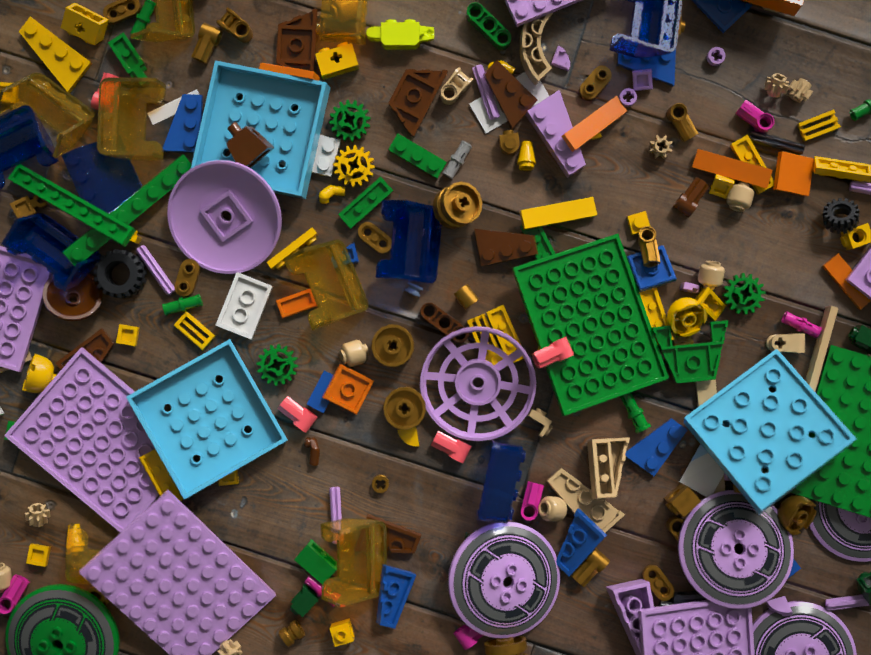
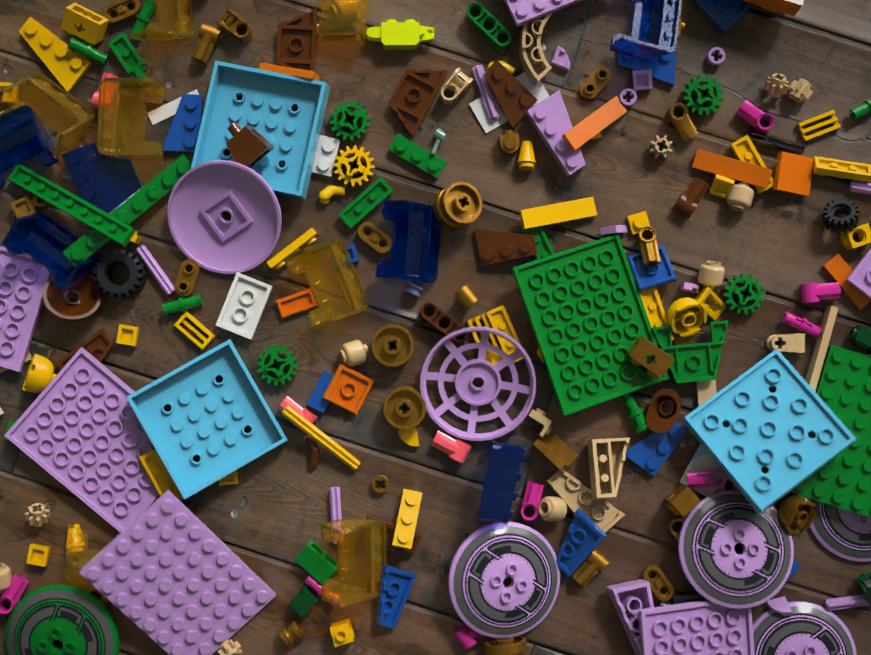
(87, 51): none -> green pin
(320, 437): none -> yellow axle
(346, 64): yellow brick -> none
(407, 519): none -> yellow plate
(439, 136): none -> sand green hand
(457, 159): light grey pin -> none
(556, 351): coral piece -> none
(556, 451): none -> pearl gold panel
(614, 229): none -> lavender tile
(660, 362): none -> pearl gold brick
(663, 410): none -> reddish brown piece
(696, 90): none -> green gear
(702, 479): none -> dark pink piece
(815, 292): none -> dark pink piece

